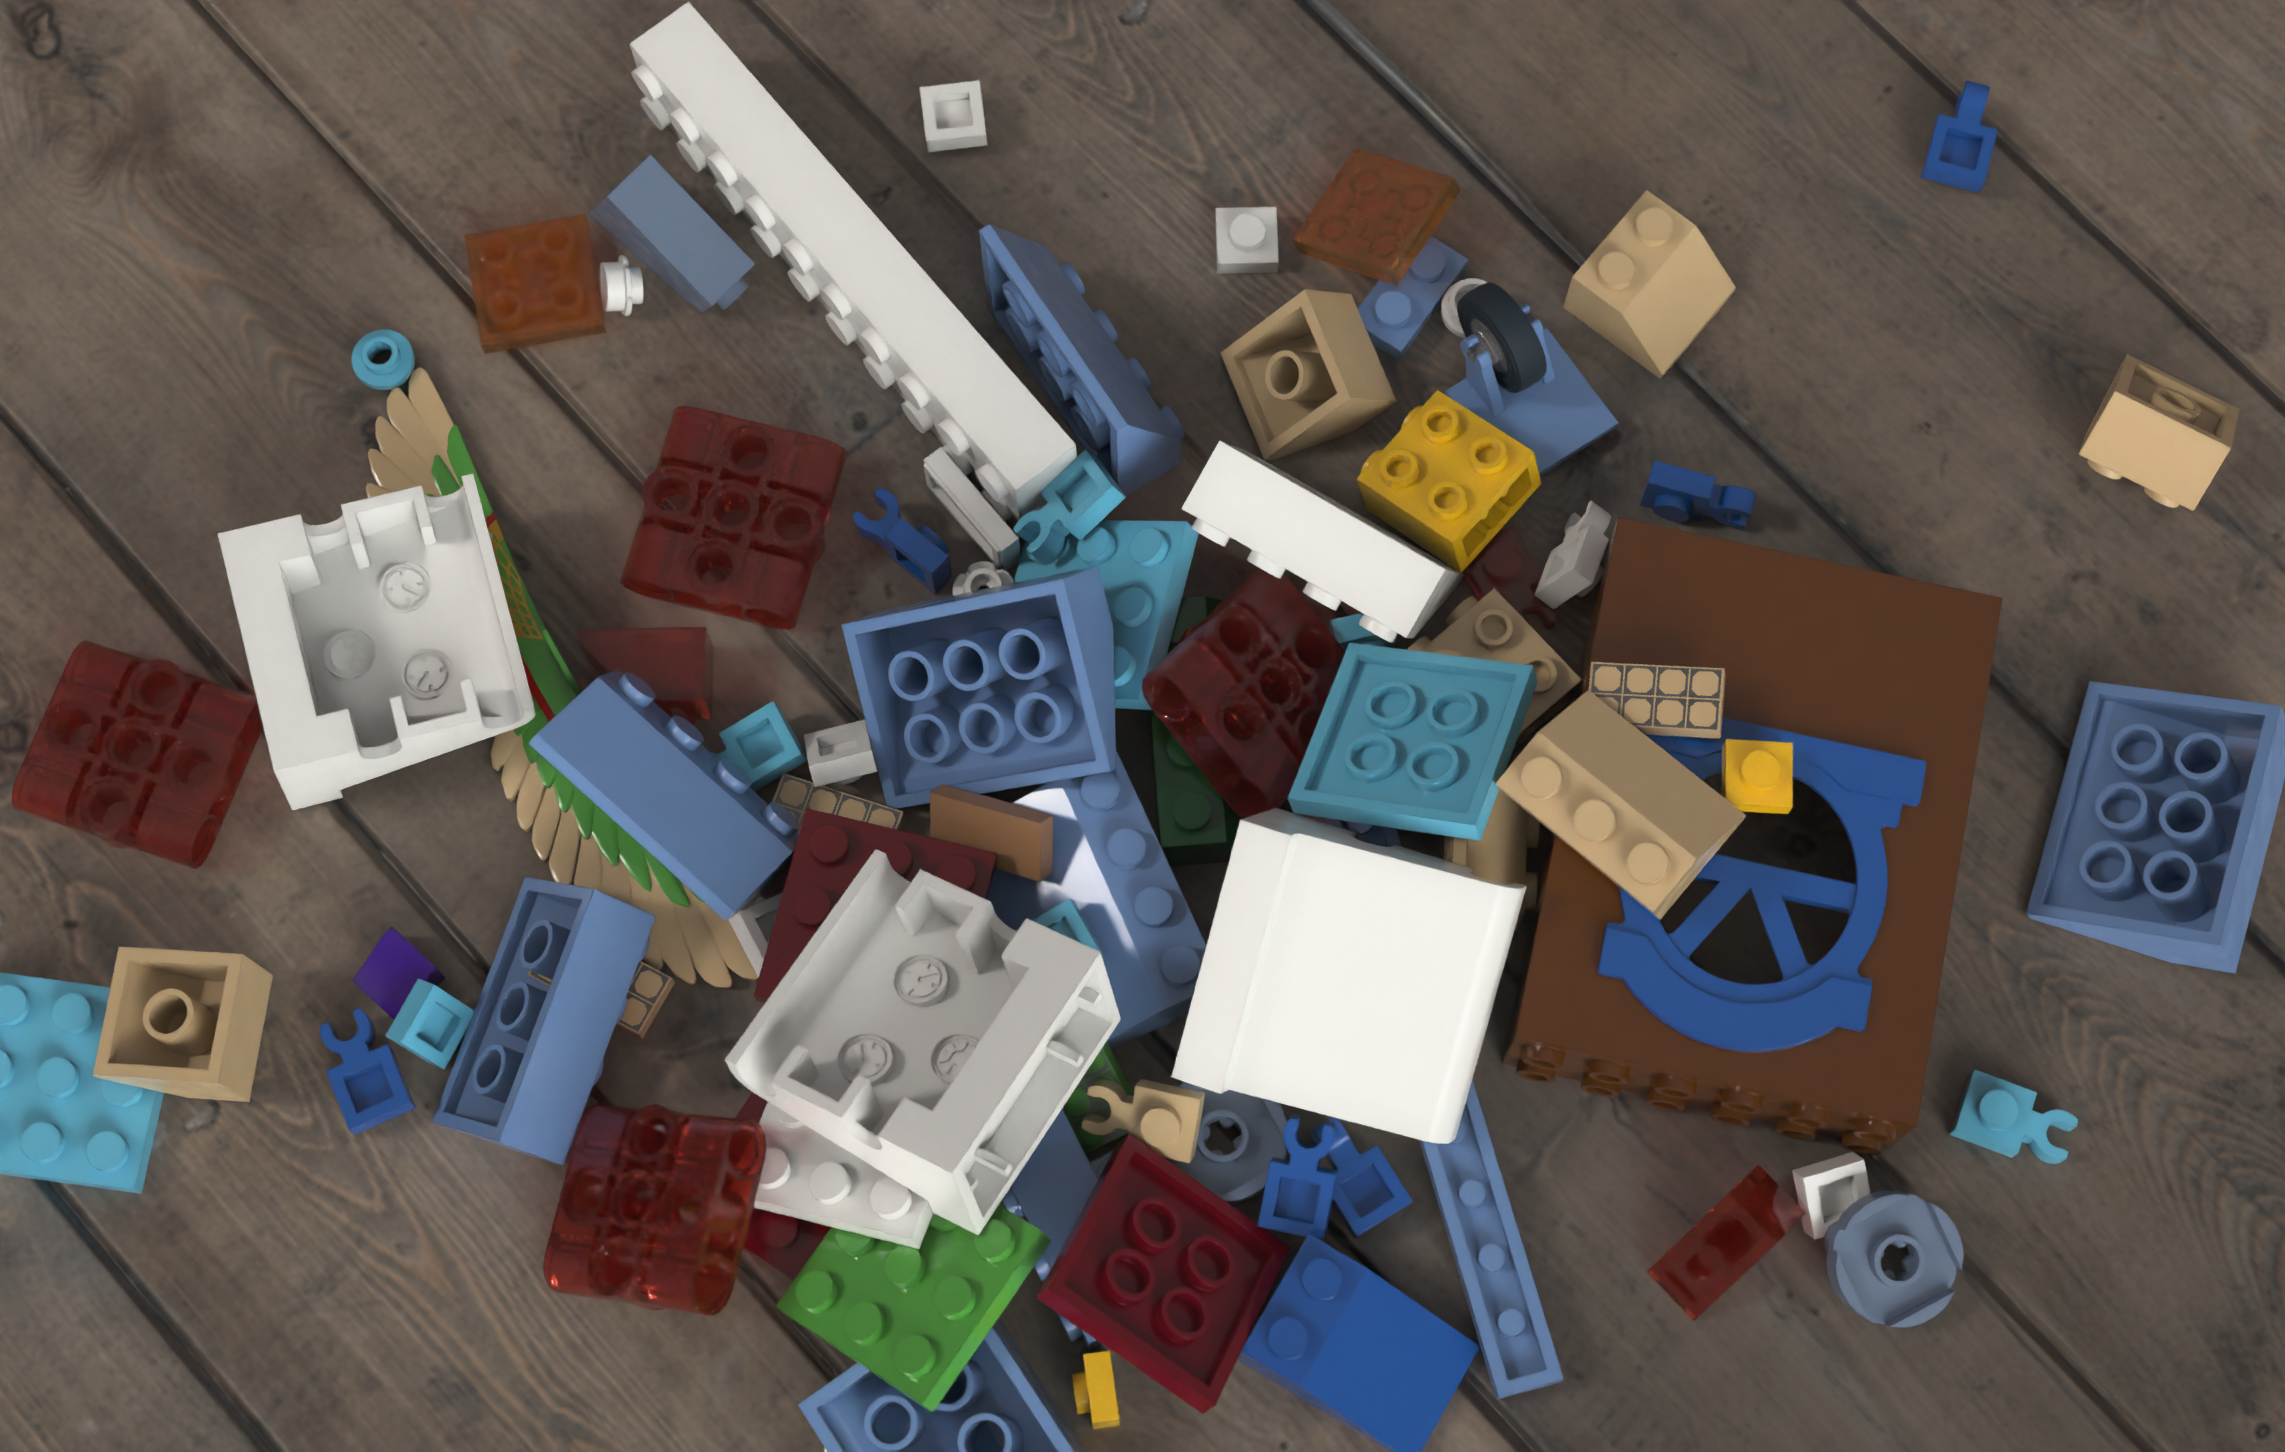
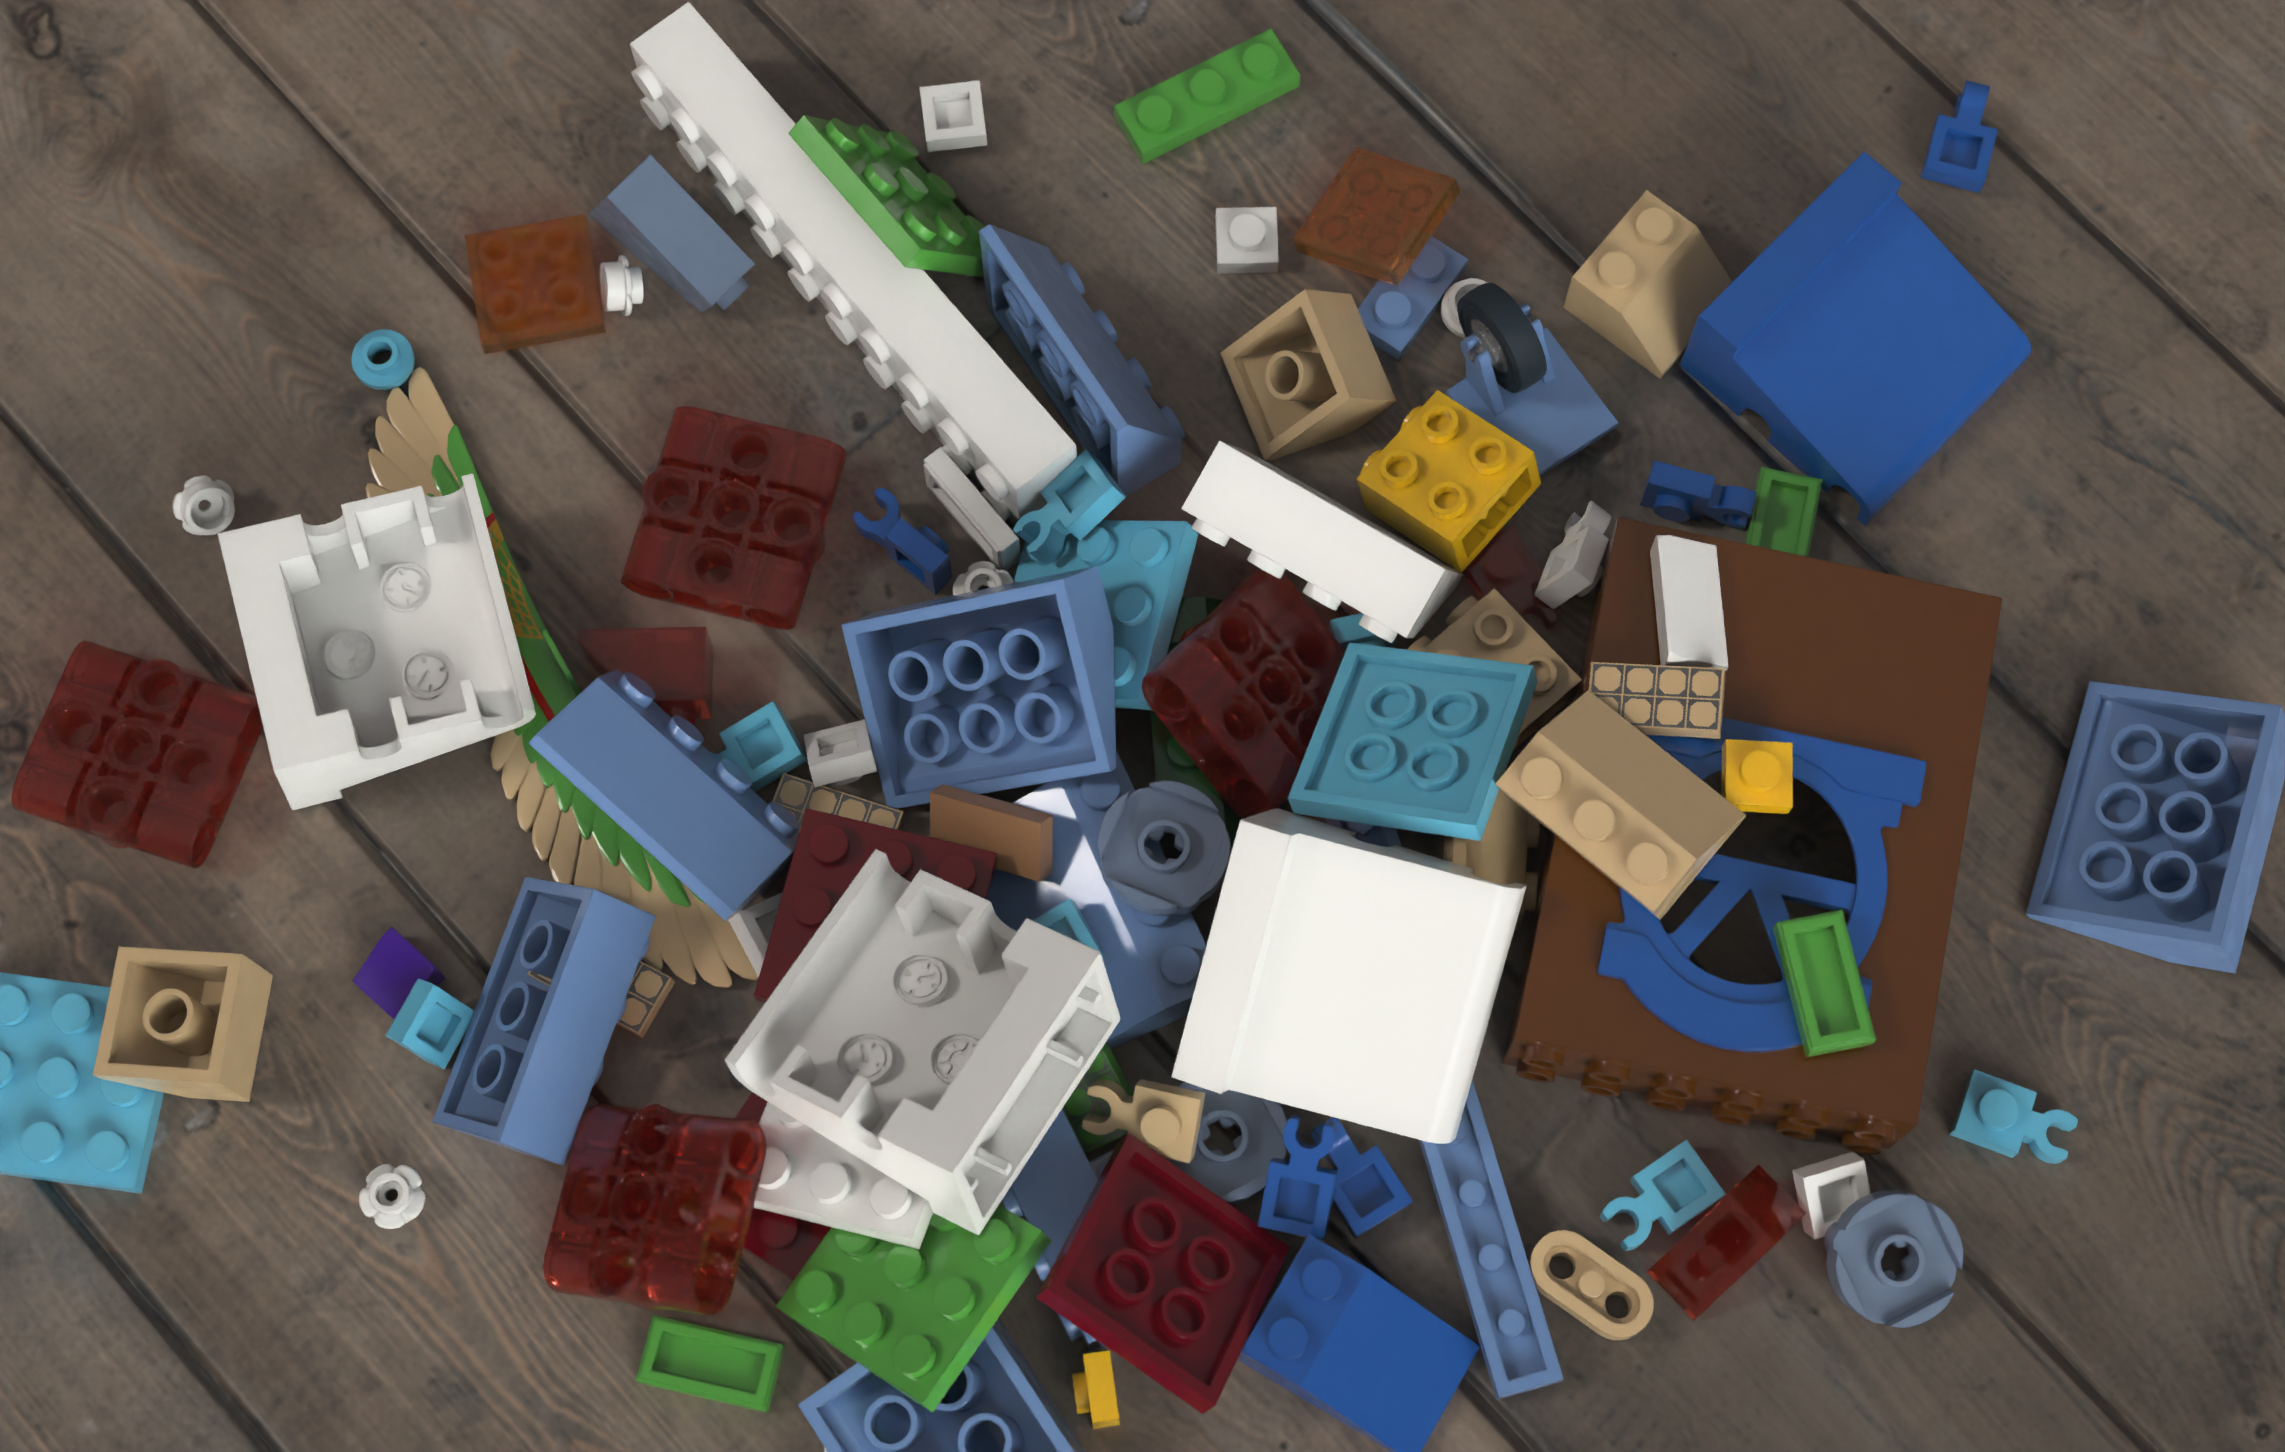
(213, 518): none -> white plate
(369, 1081): blue plate -> none
(397, 1212): none -> white plate
(710, 1363): none -> bright green tile
(894, 194): none -> bright green plate
(1178, 883): none -> sand blue plate
(1207, 96): none -> bright green plate
(1591, 1282): none -> tan plate
(1670, 1191): none -> medium azure plate
(1688, 603): none -> white slope
(1783, 511): none -> bright green tile
(1824, 983): none -> bright green tile
(1856, 340): none -> blue panel
(2160, 434): tan slope -> none

